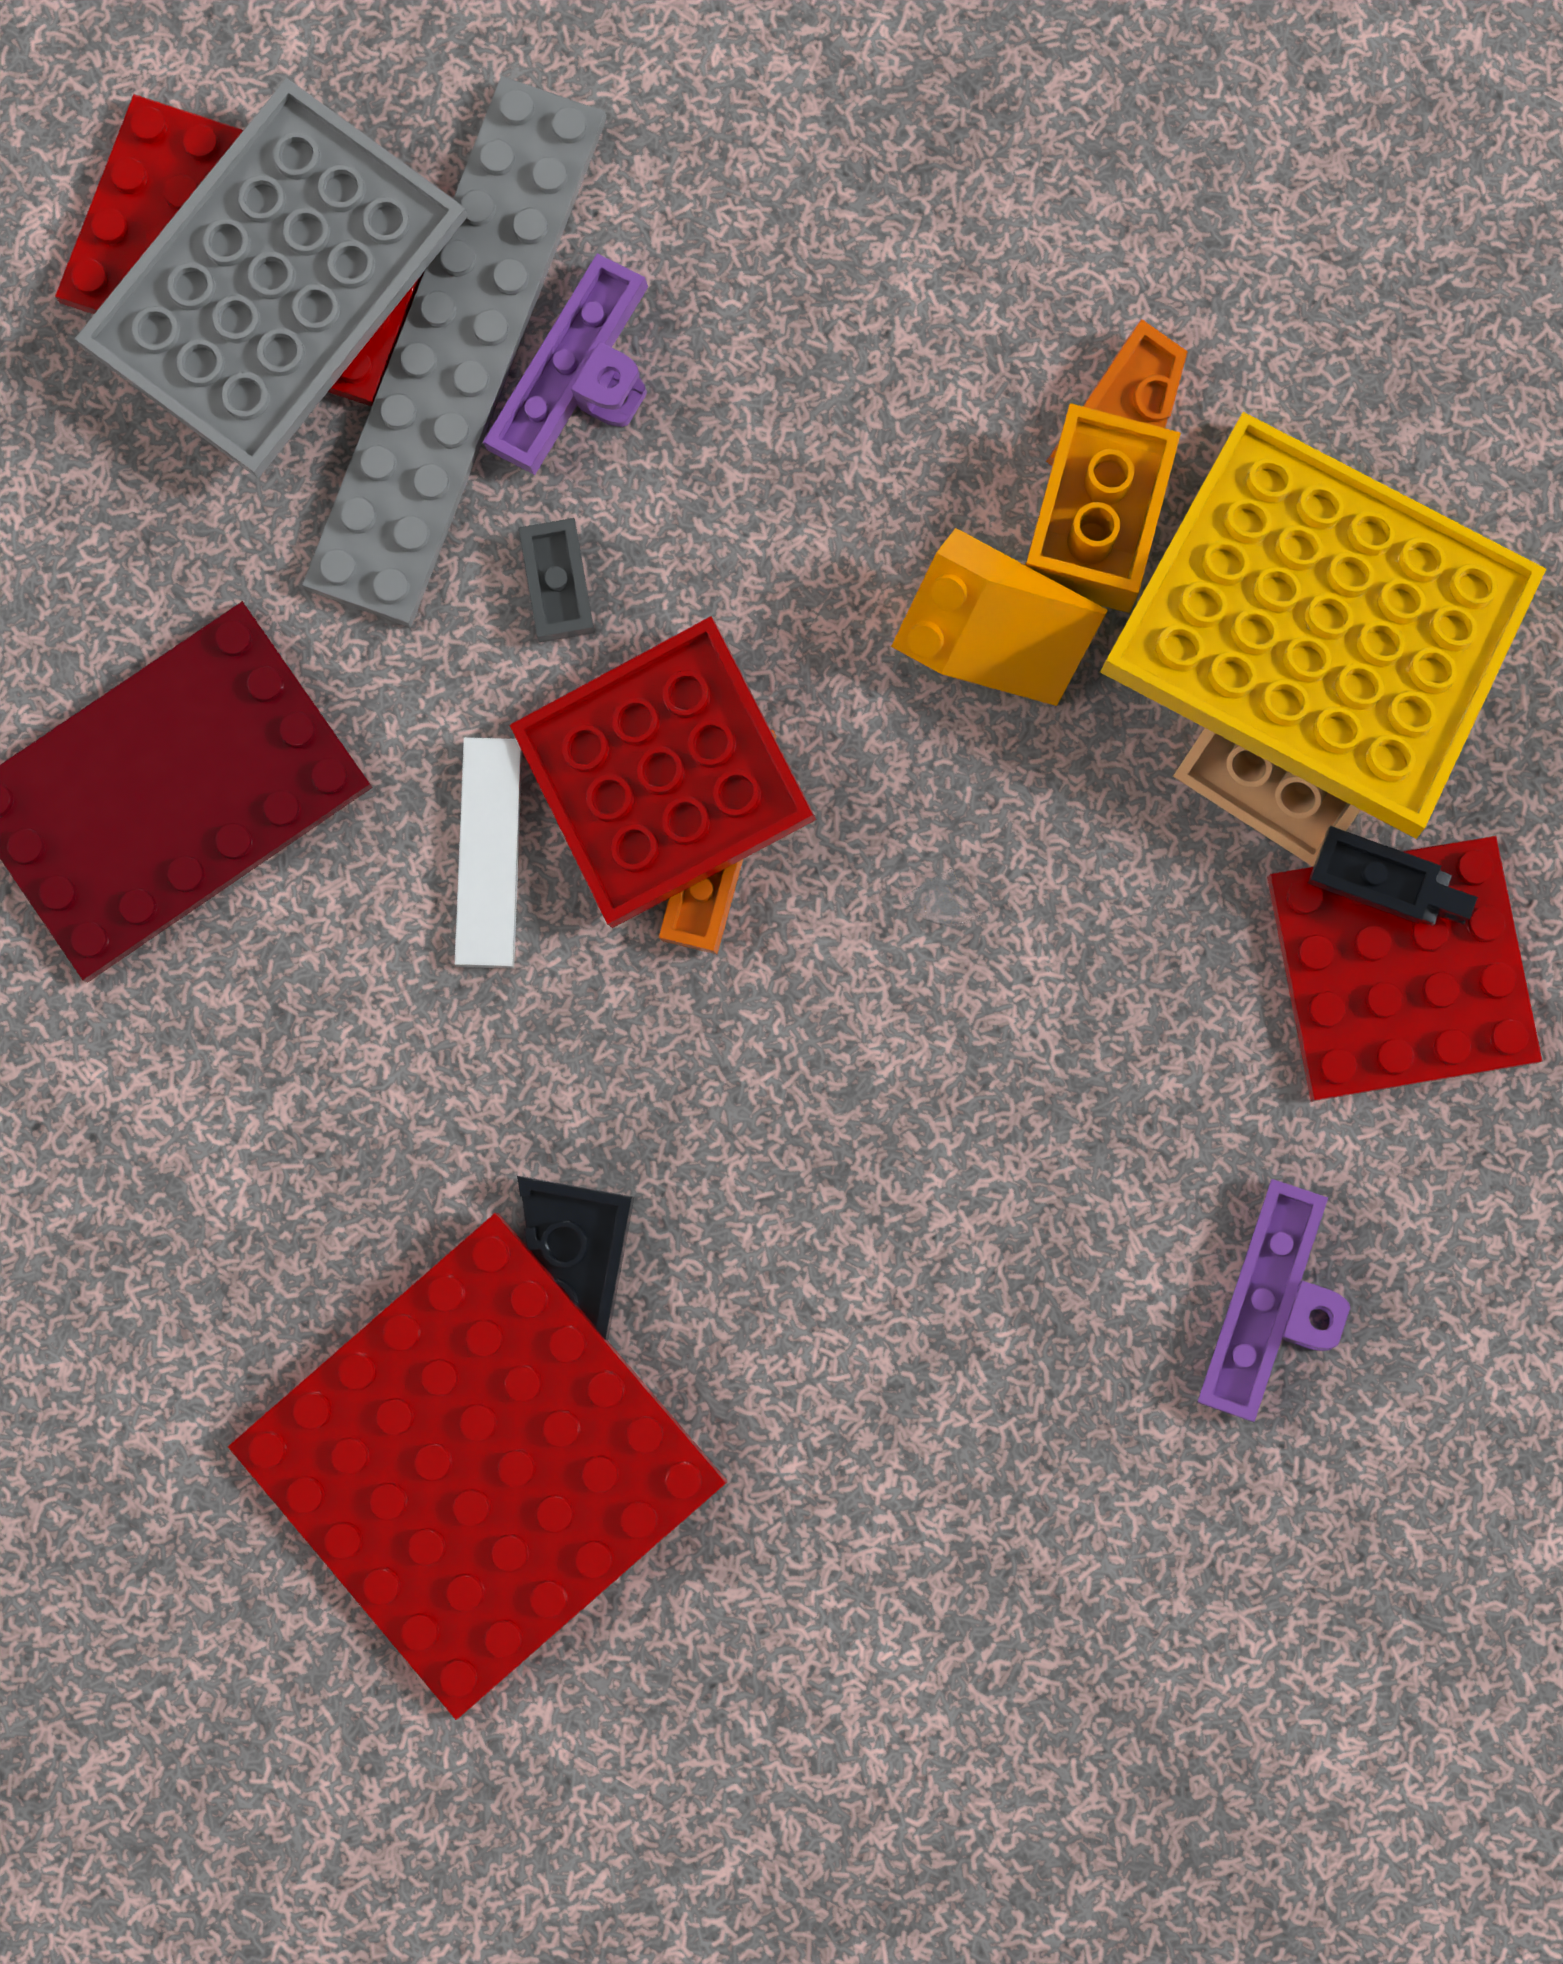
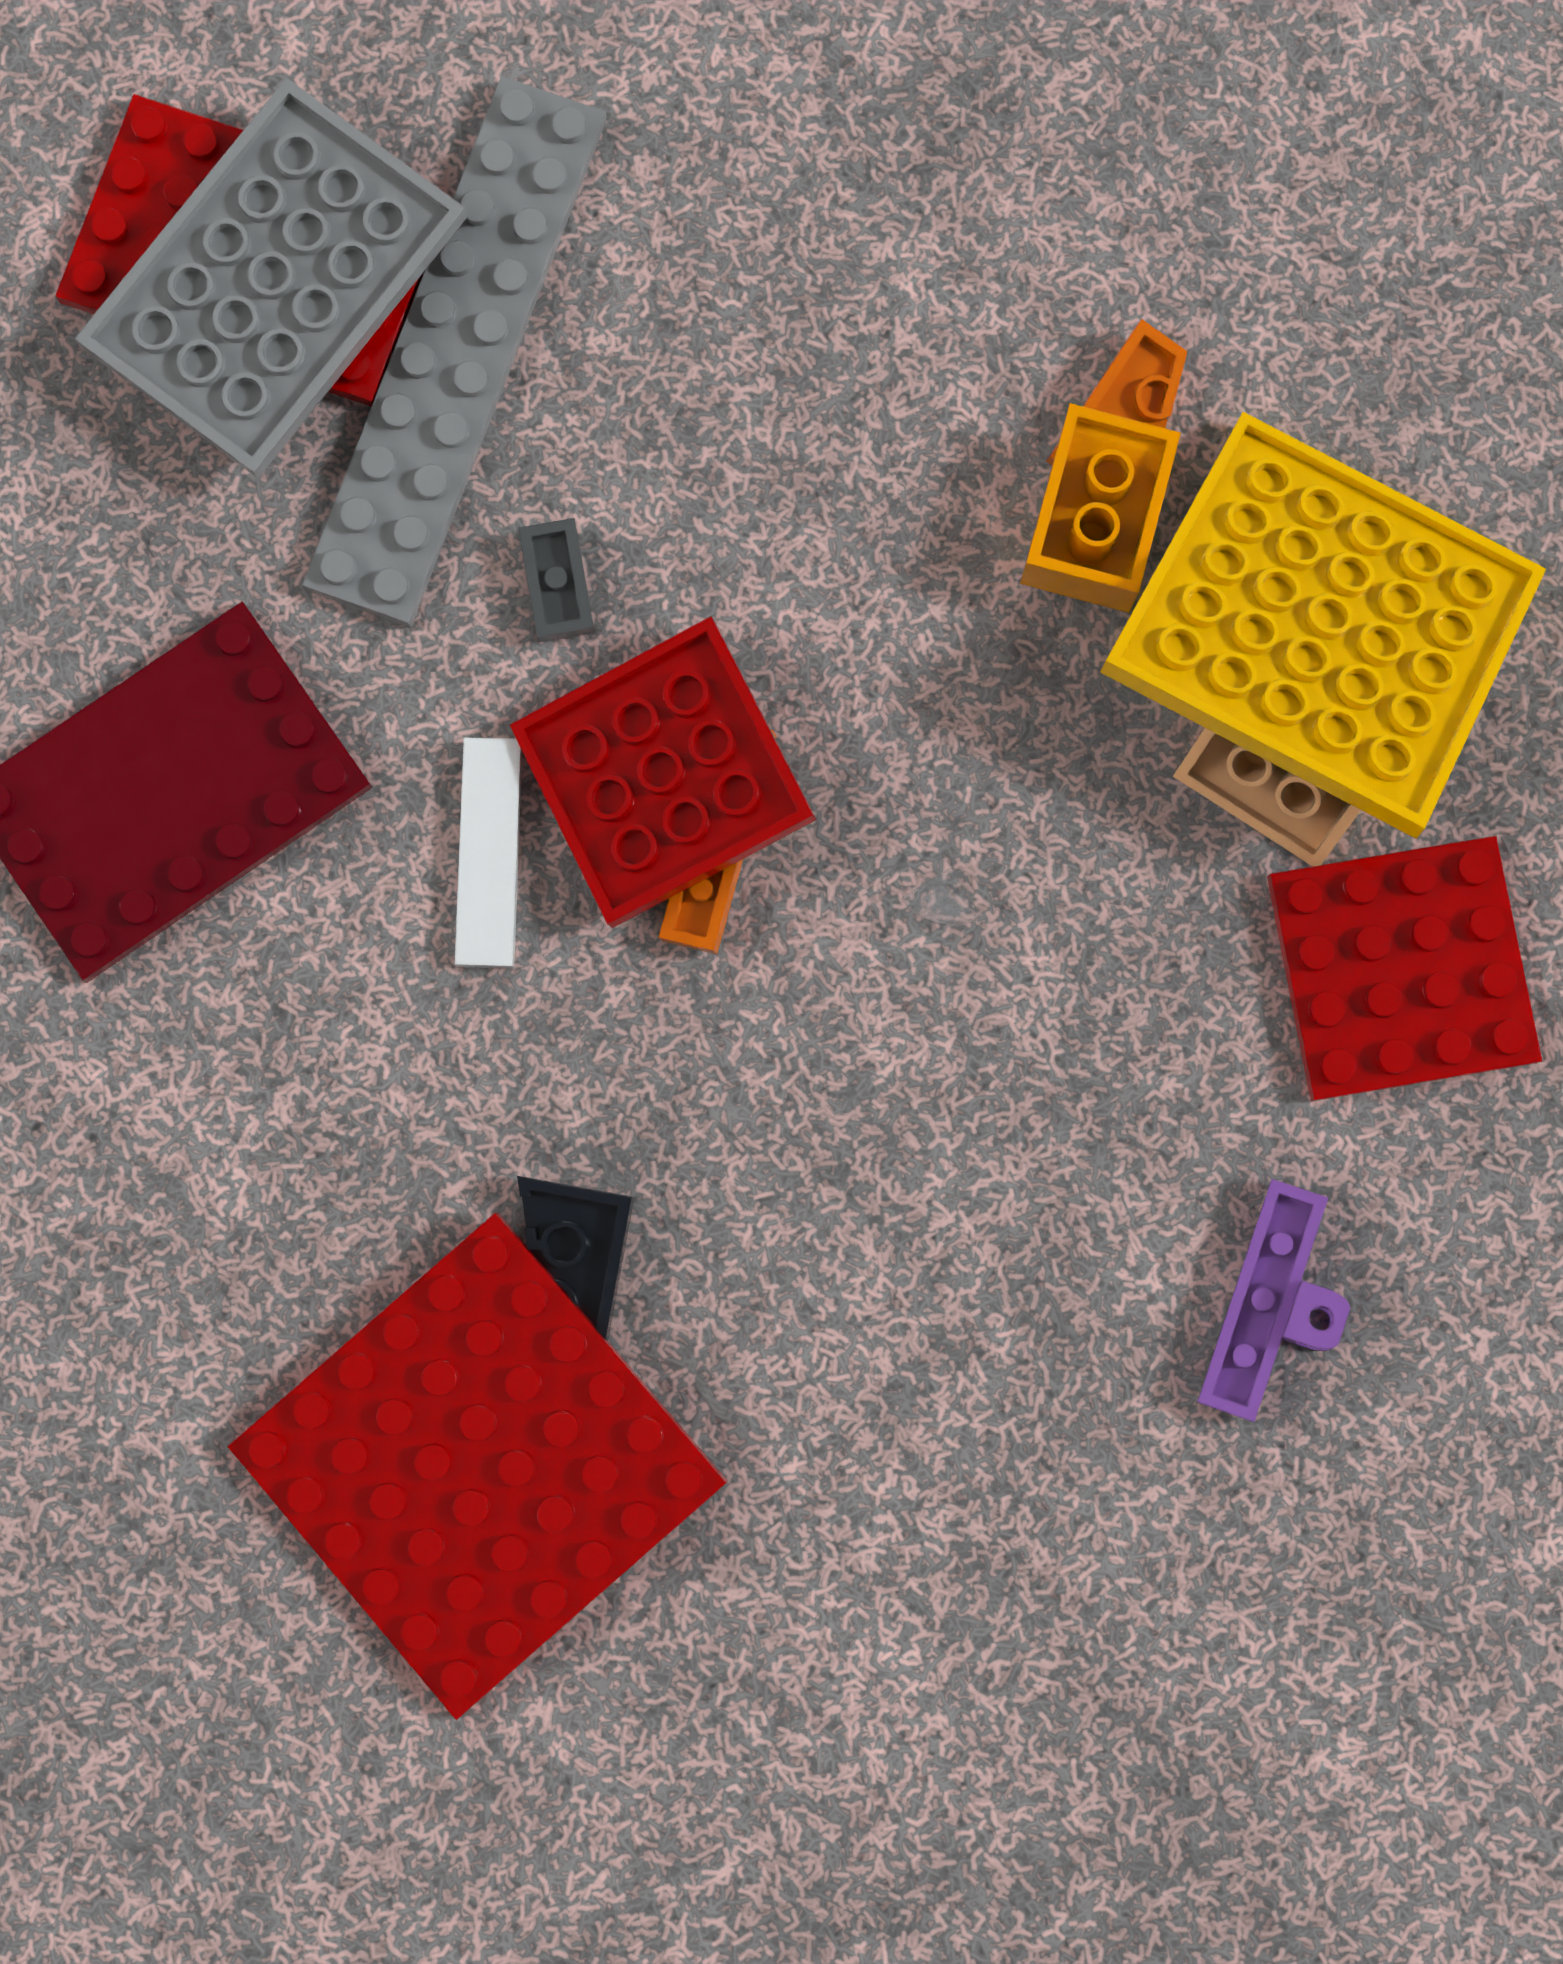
(575, 369): medium lavender plate -> none
(997, 622): light orange slope -> none
(1388, 879): black hinge -> none

